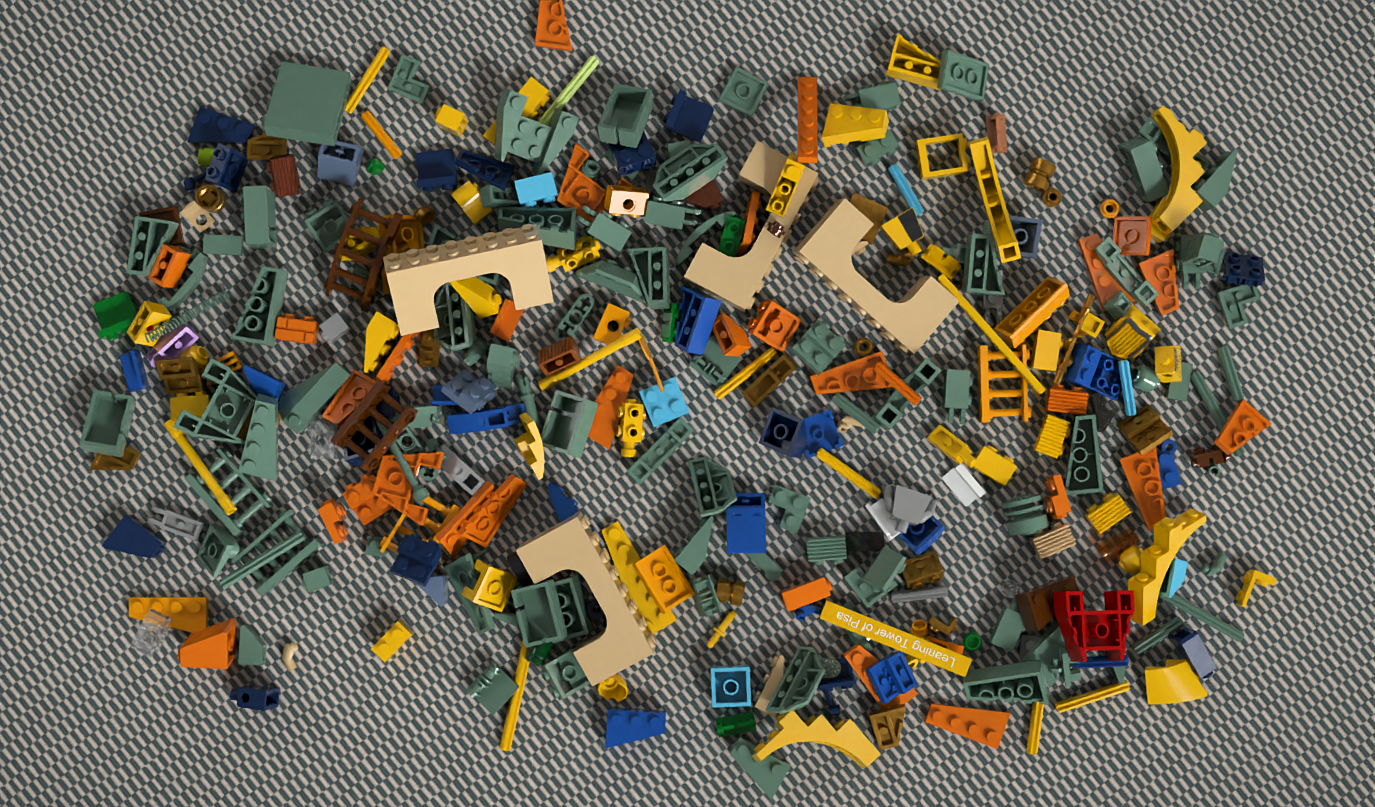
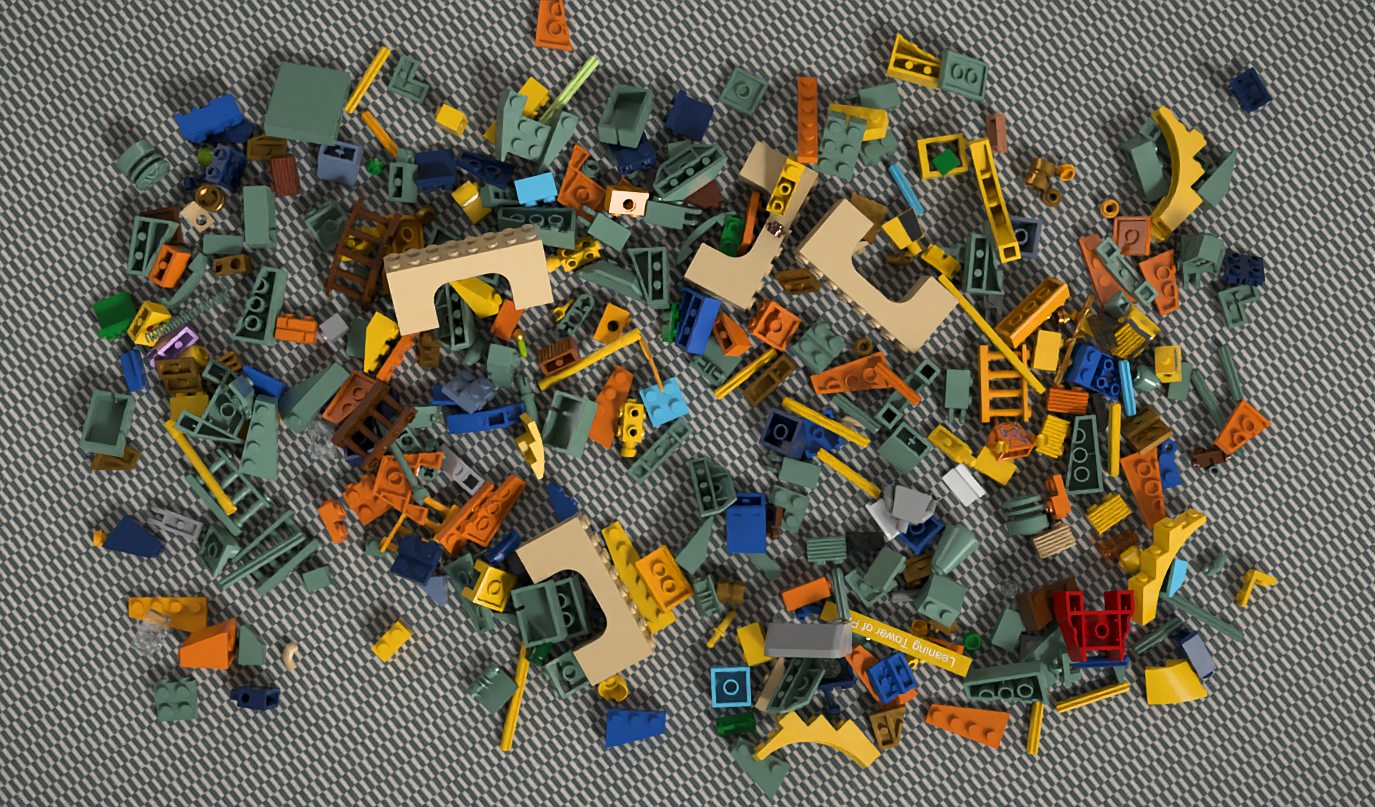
(99, 538): none -> light orange plate
(142, 165): none -> sand green wheel
(176, 699): none -> sand green plate
(211, 118): none -> blue wedge
(232, 265): none -> pearl gold leg
(241, 395): none -> sand green wedge
(357, 339): none -> sand green tile
(403, 178): none -> sand green hinge
(504, 548): none -> blue tile
(519, 336): none -> piece
(561, 311): none -> yellow hand
(753, 641): none -> yellow brick
(773, 520): none -> reddish brown plate
(796, 471): none -> sand green hinge
(798, 281): none -> pearl gold plate
(808, 640): none -> light grey windscreen
(825, 422): none -> yellow axle
(840, 145): none -> sand green piece
(840, 594): none -> sand green axle
(904, 448): none -> sand green slope
(940, 599): none -> sand green slope
(945, 162): none -> green slope
(953, 548): none -> sand green cone
(1012, 441): none -> orange torso
(1061, 317): none -> pearl gold plate
(1066, 171): none -> light orange plate
(1101, 329): none -> clear smoke slope
(1114, 439): none -> yellow axle
(1250, 90): none -> dark blue bracket

